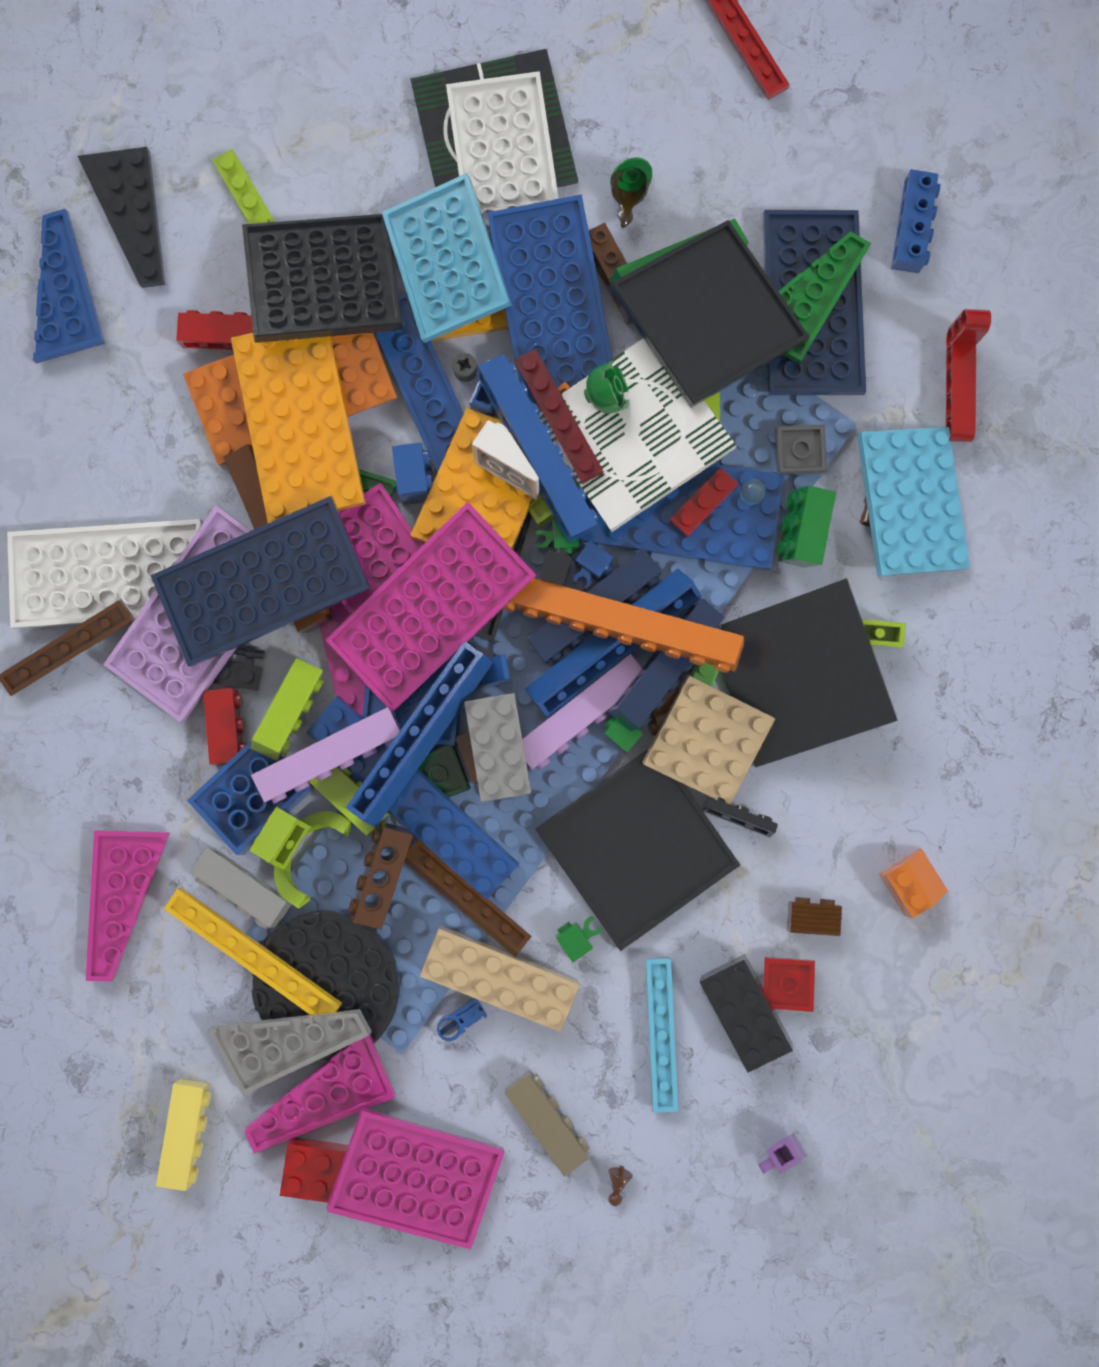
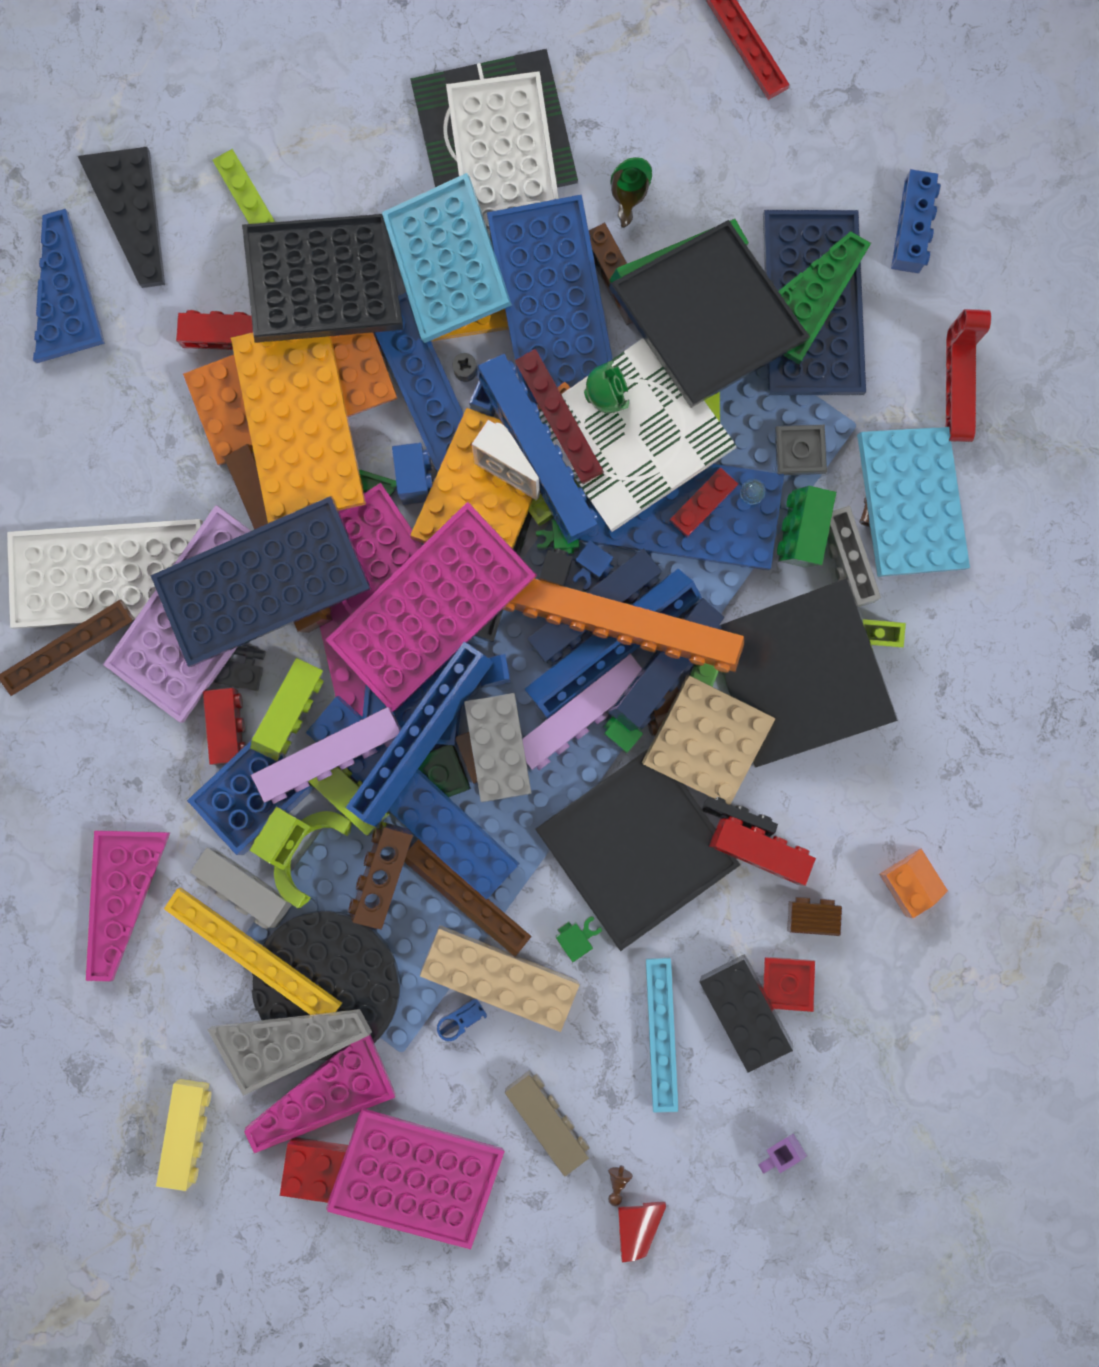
(638, 1229): none -> red slope
(762, 851): none -> red brick
(850, 557): none -> light grey brick

